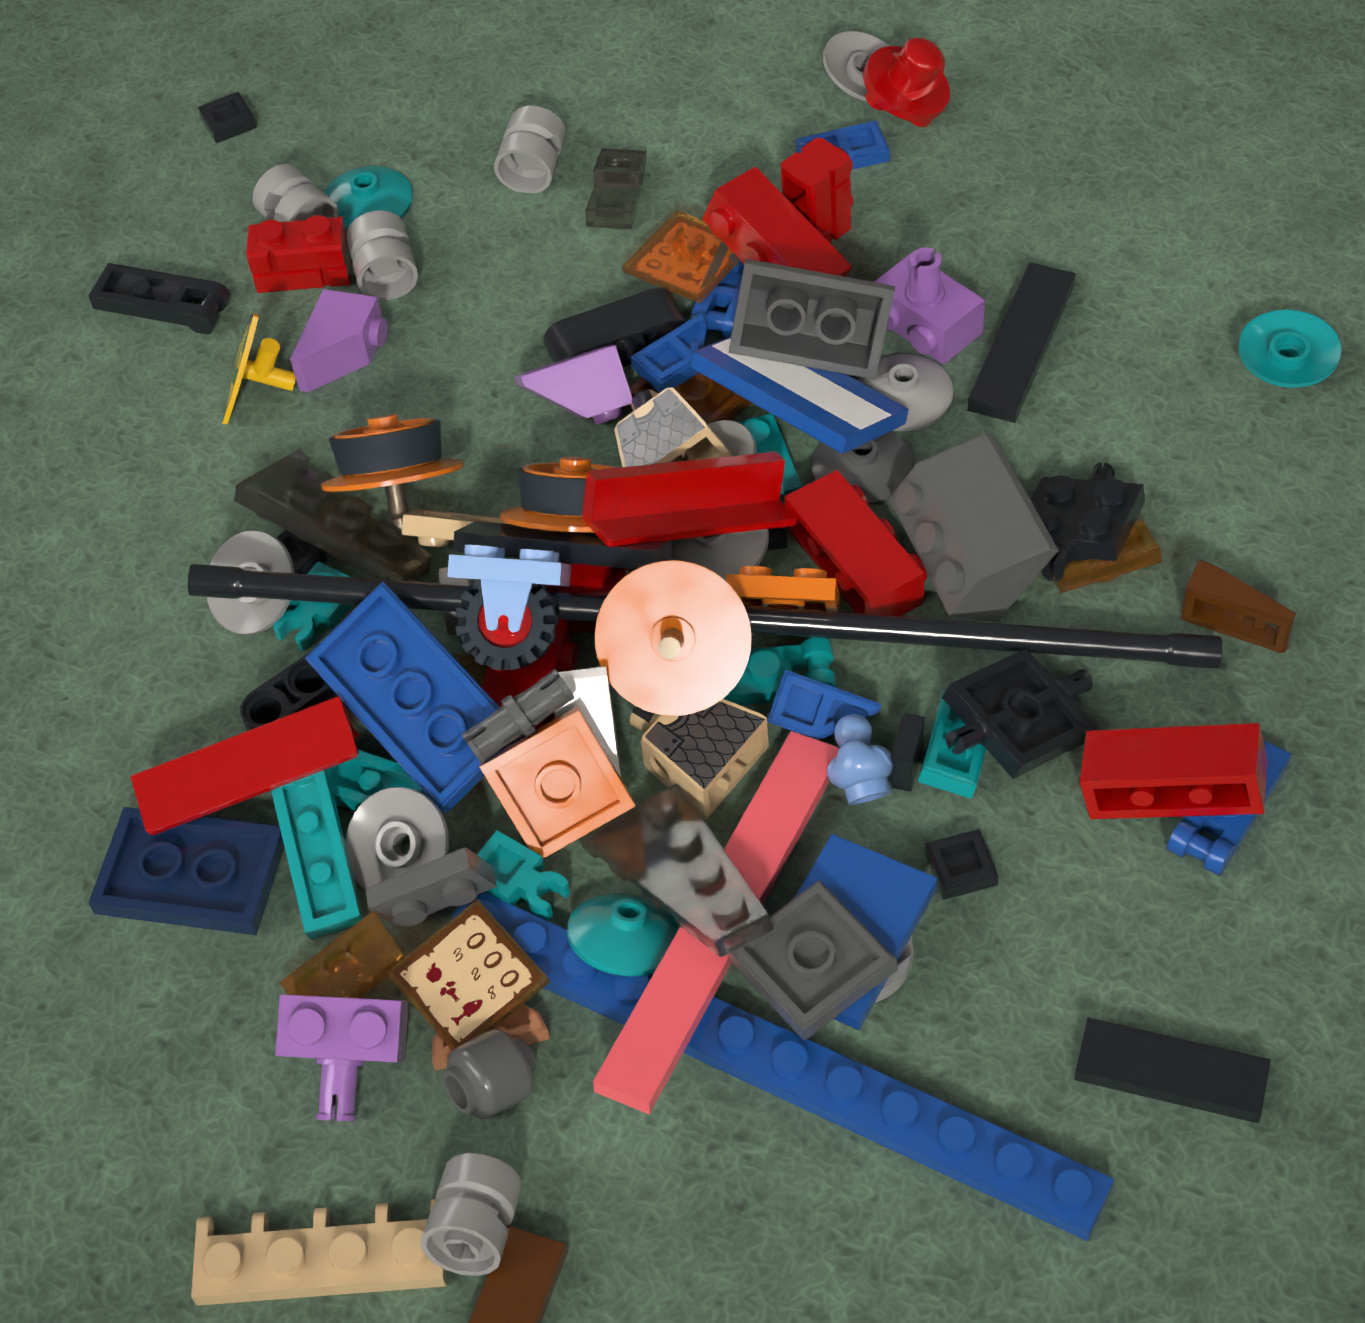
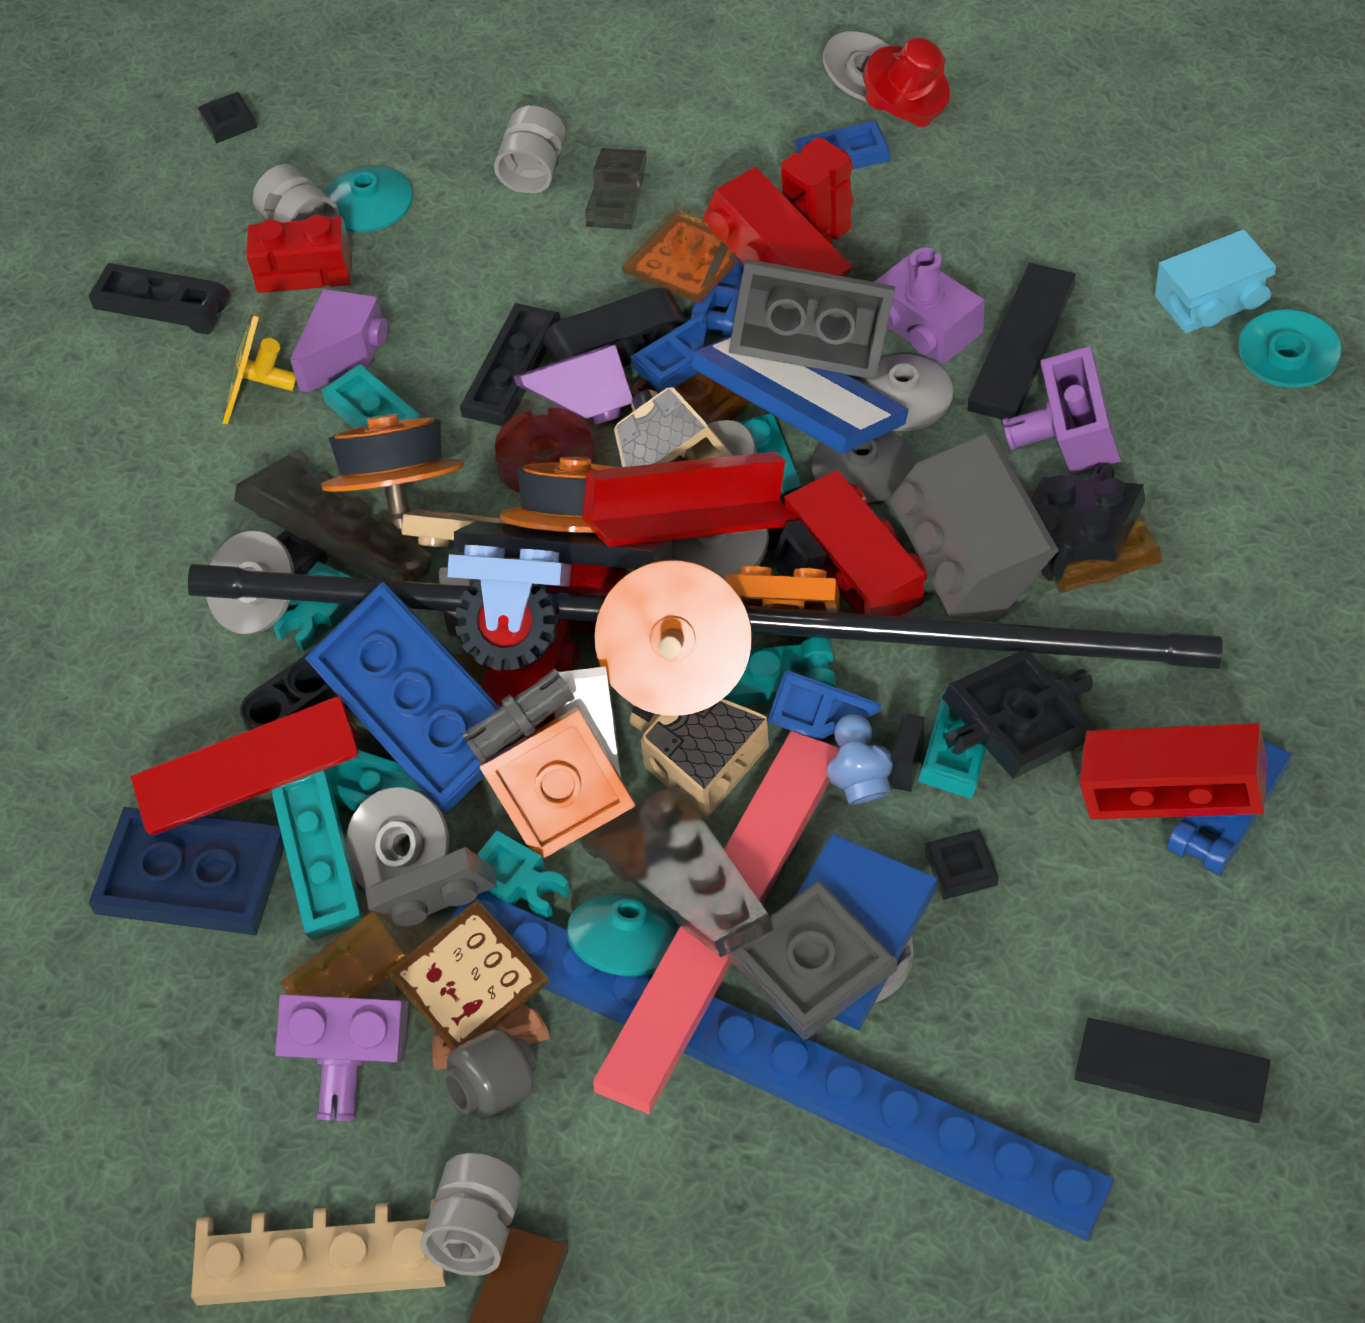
(363, 396): none -> teal plate
(381, 255): light grey wheel -> none
(515, 351): none -> black tile
(525, 434): none -> clear red plate
(797, 550): none -> black tile
(1074, 415): none -> medium lavender brick
(1214, 281): none -> medium azure brick
(1235, 609): reddish brown slope -> none

